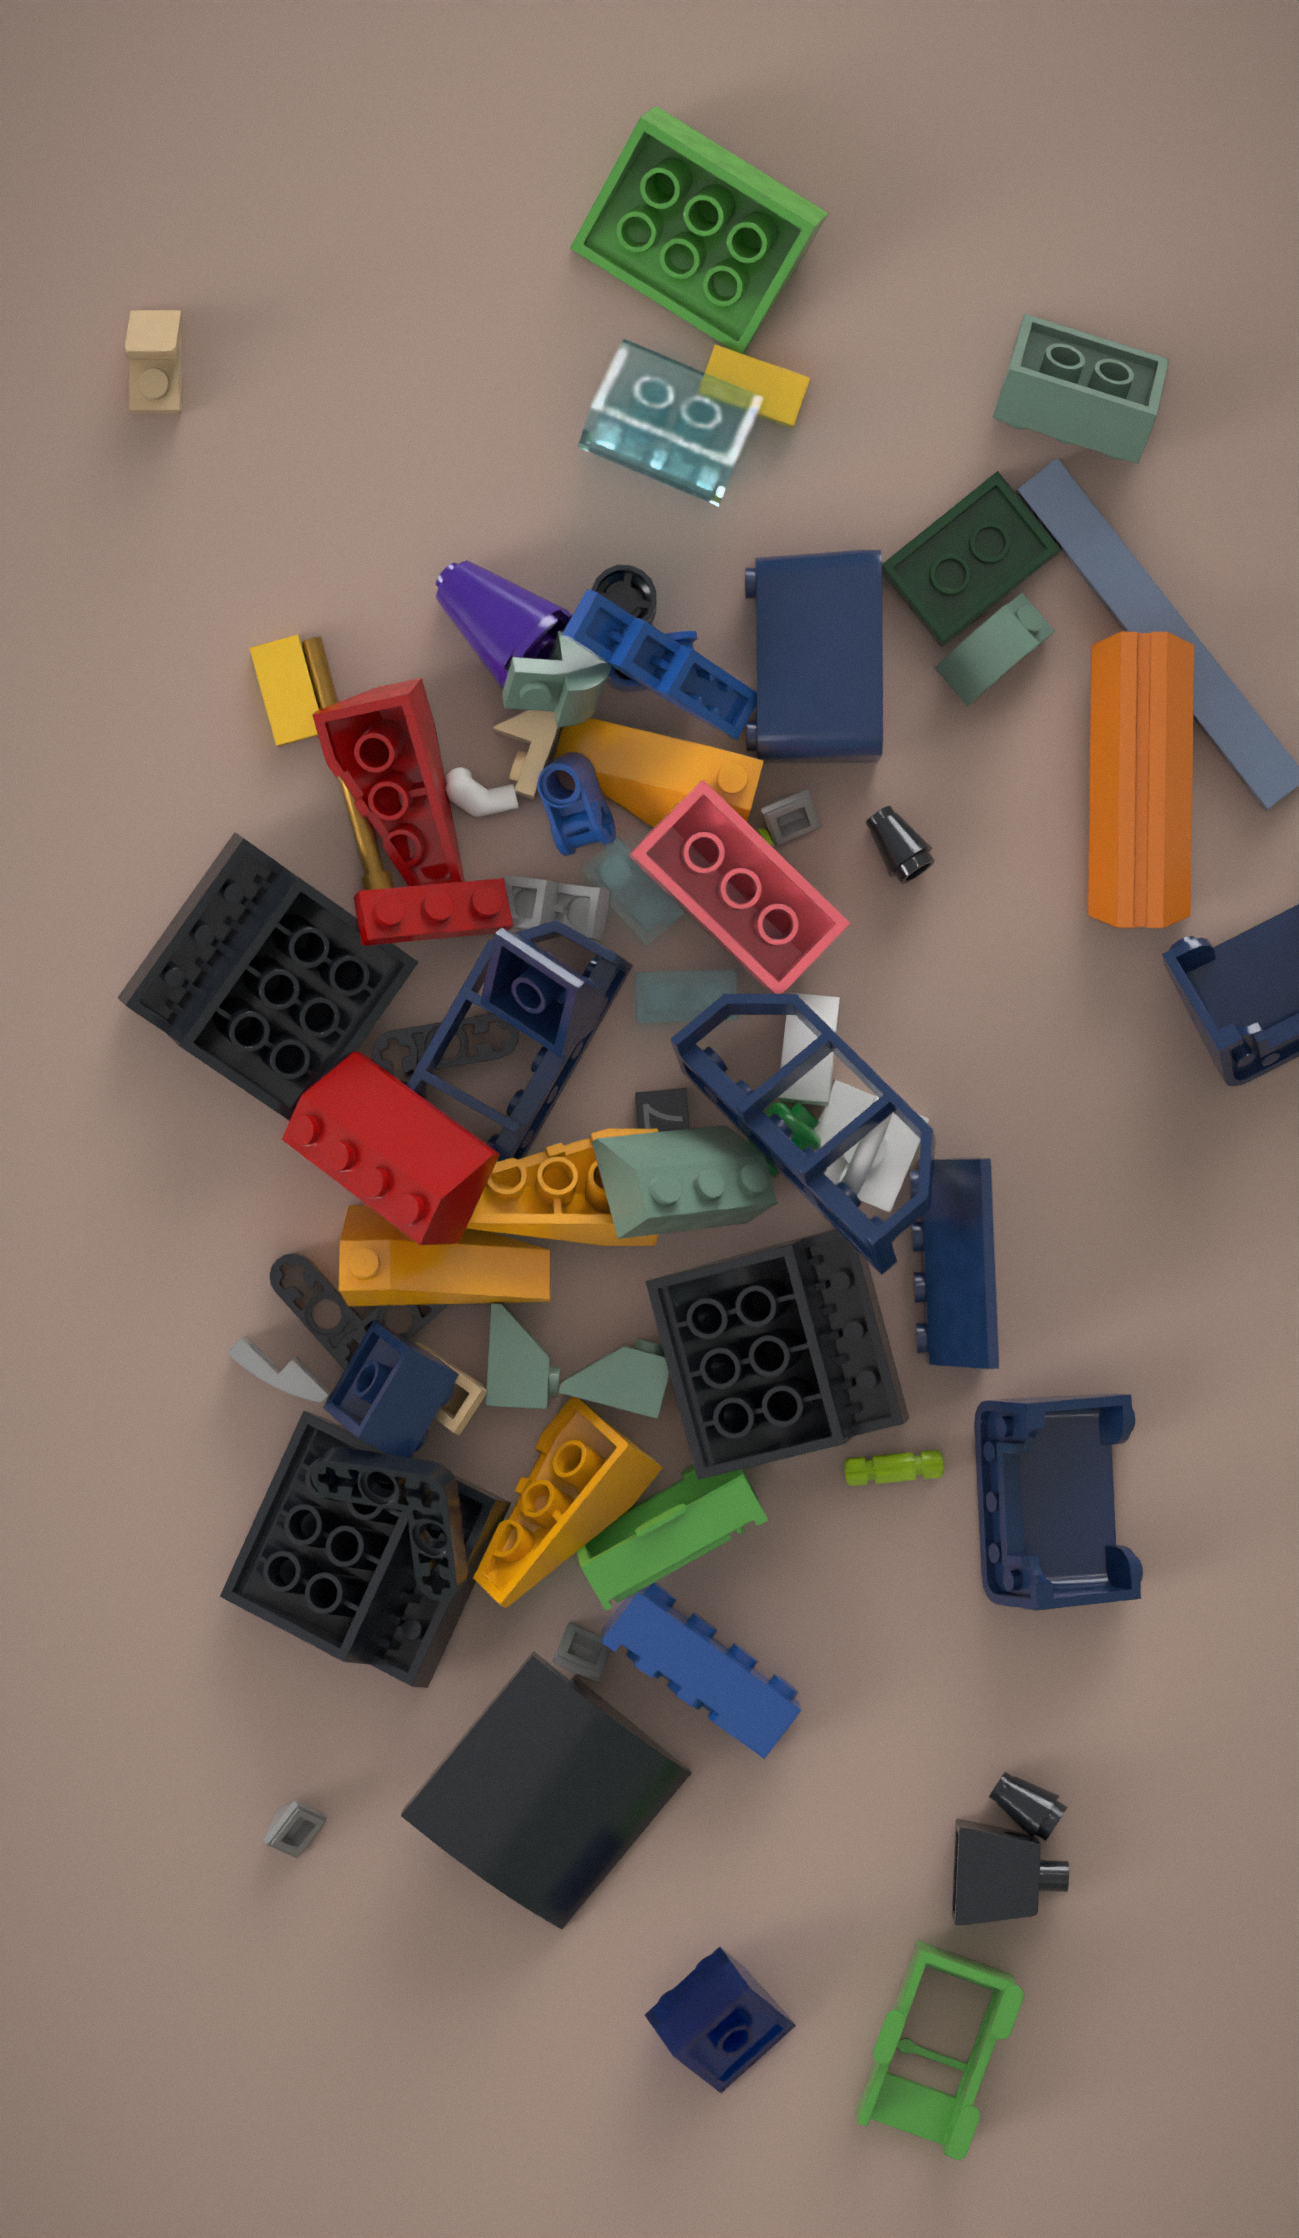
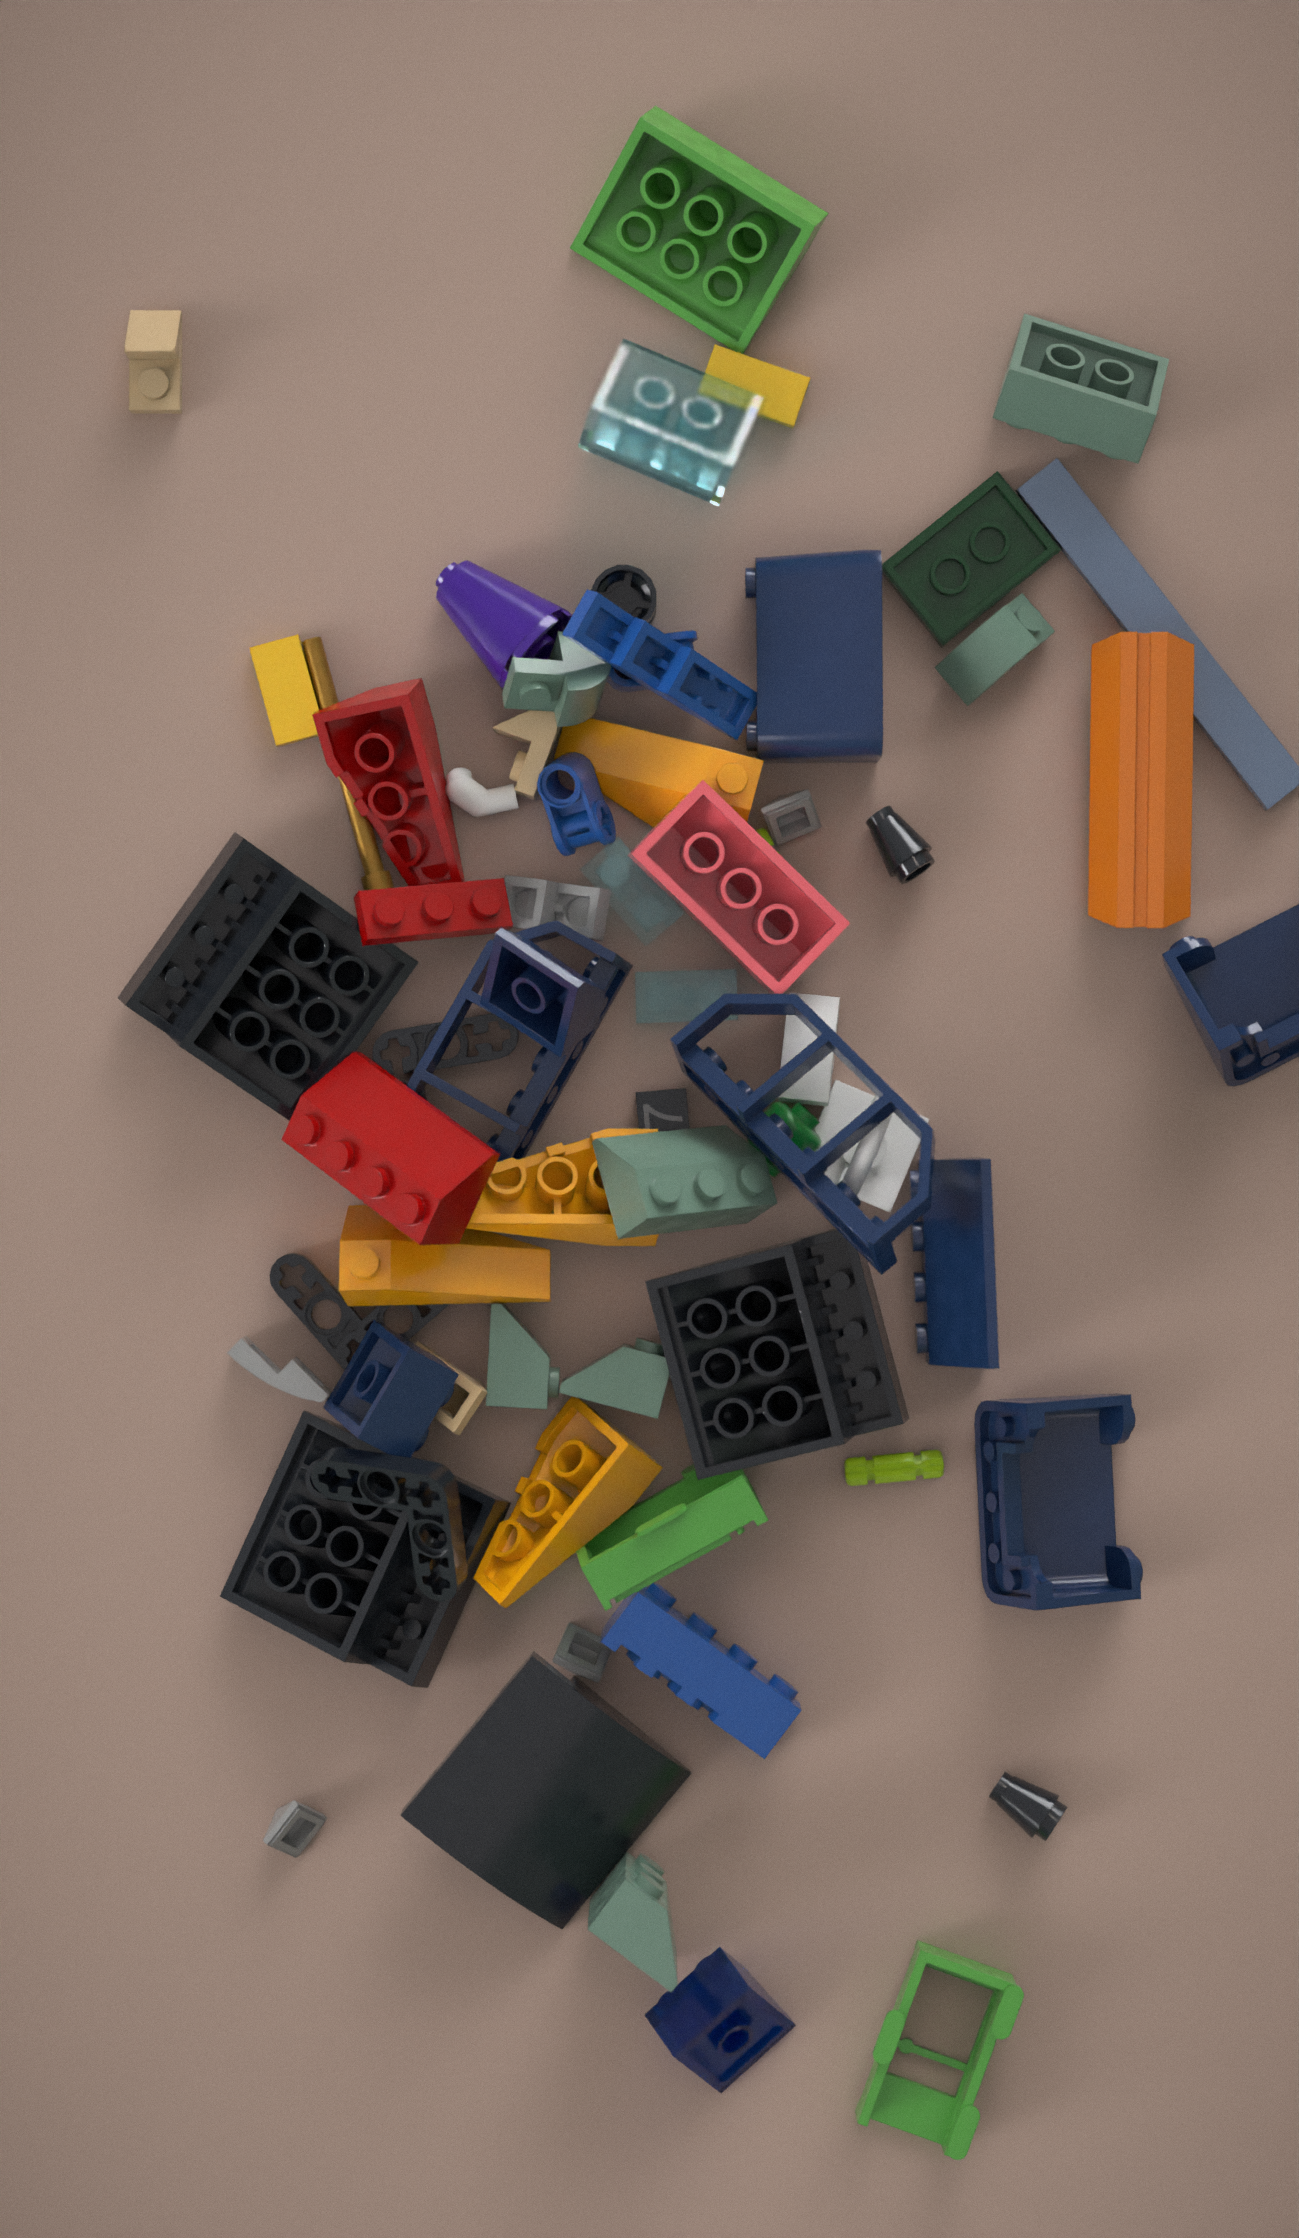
(636, 1919): none -> sand green slope
(1000, 1874): black torso -> none

